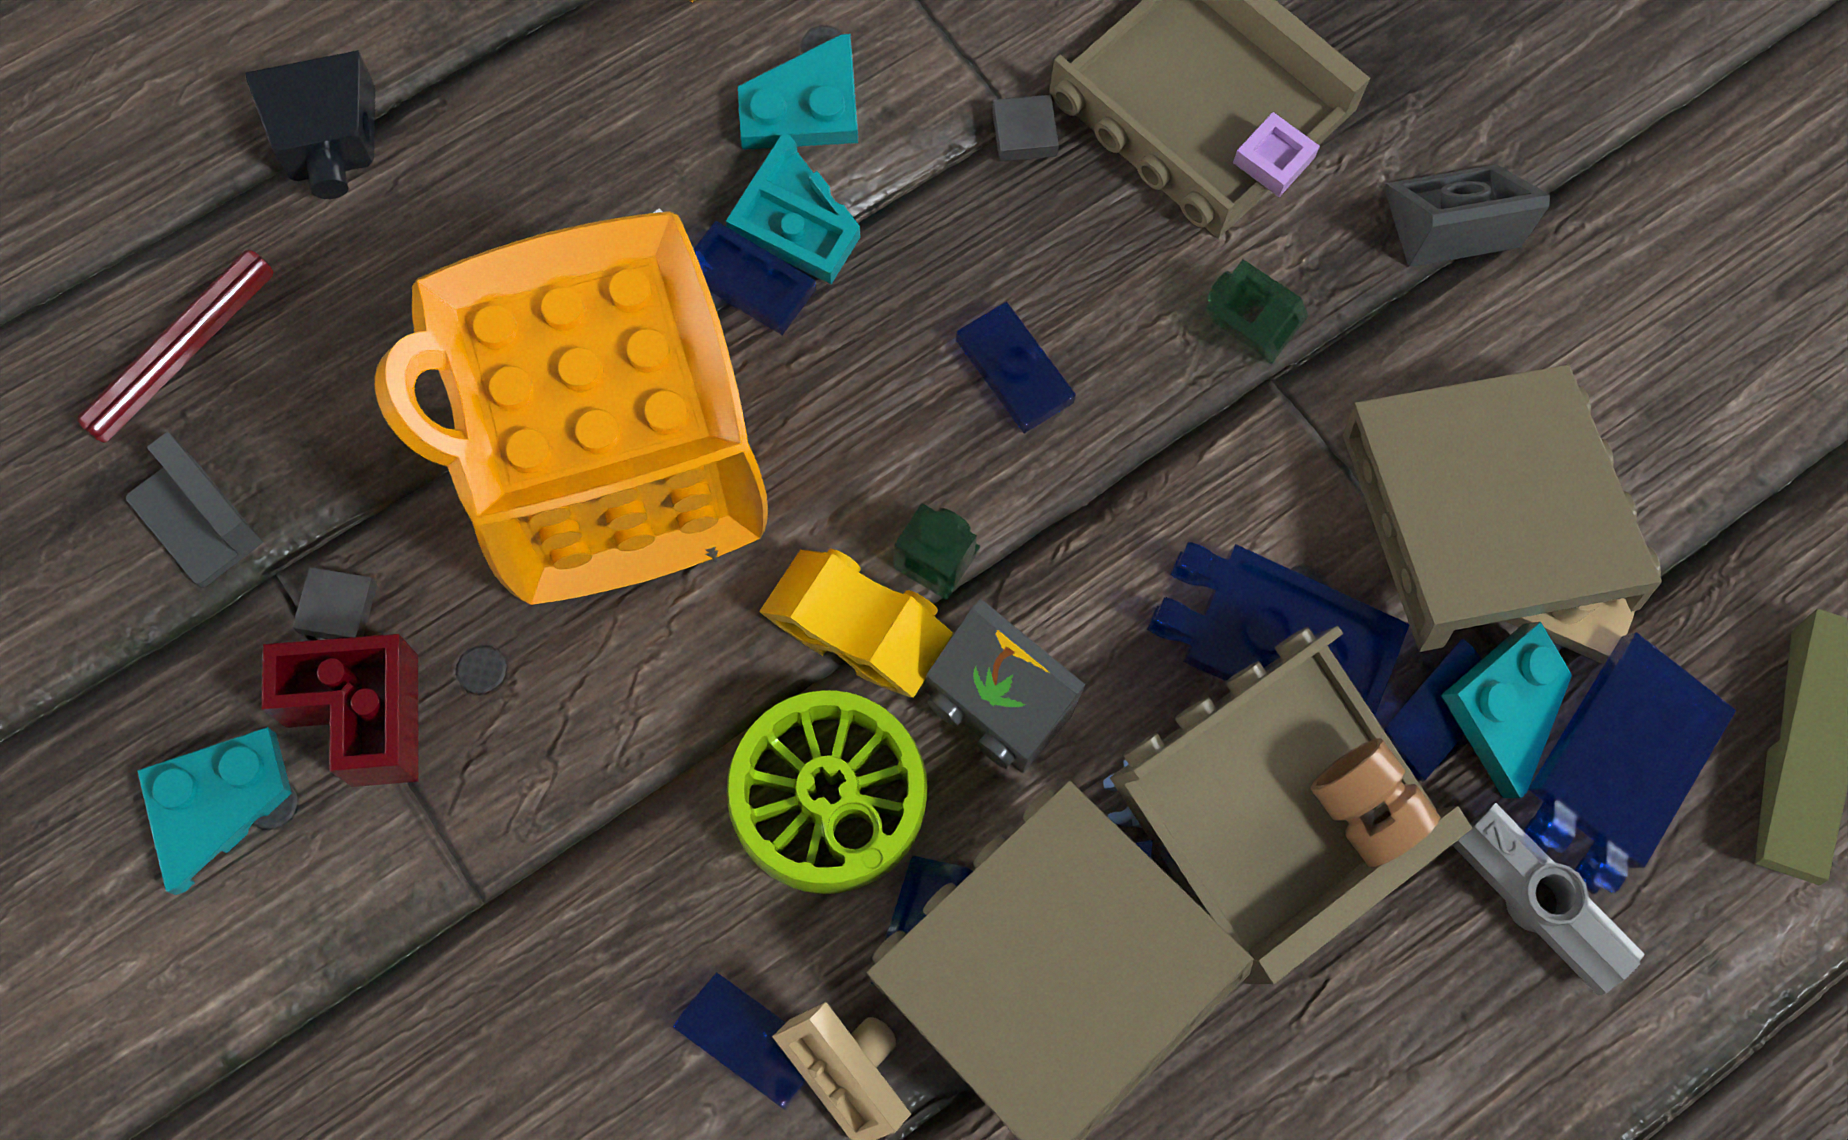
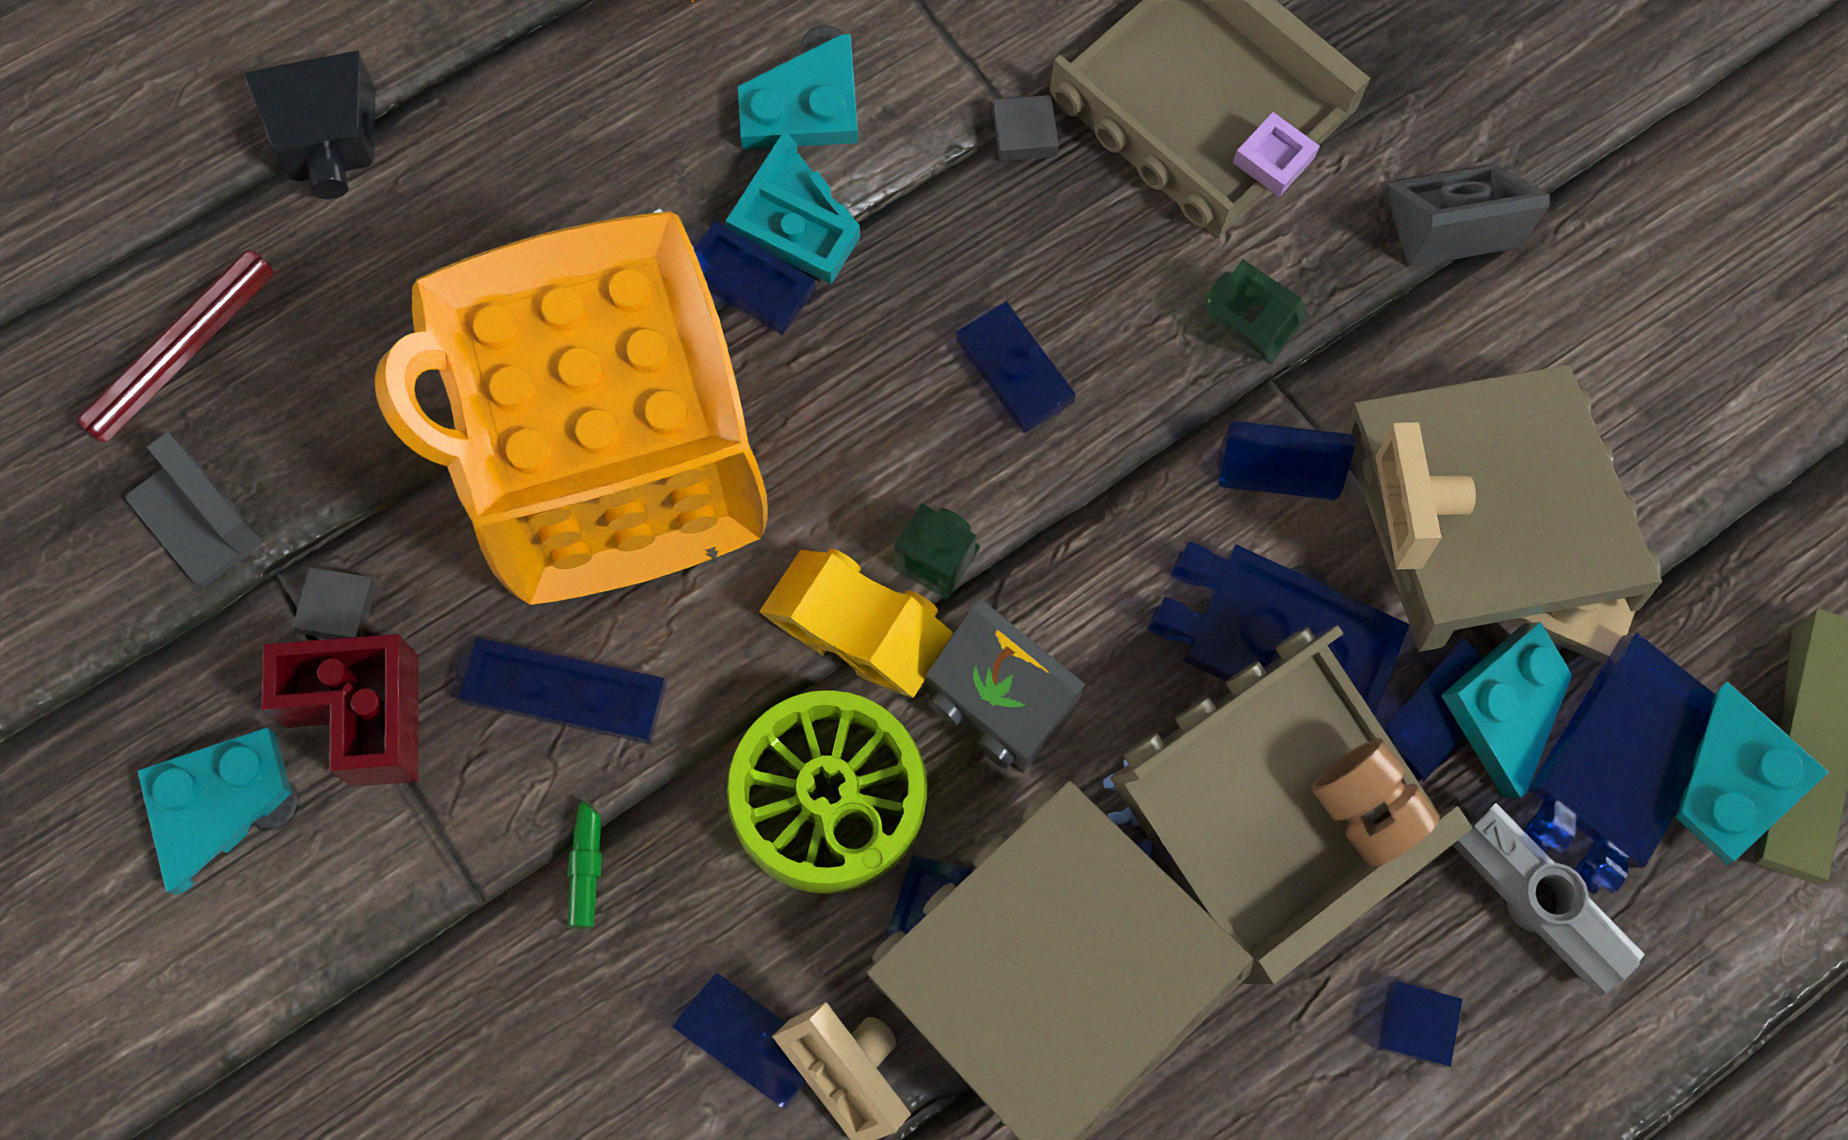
(563, 691): none -> clear blue tile
(584, 867): none -> green piece
(1285, 460): none -> clear blue slope
(1415, 498): none -> tan tile
(1420, 1024): none -> clear blue tile
(1743, 777): none -> teal wing

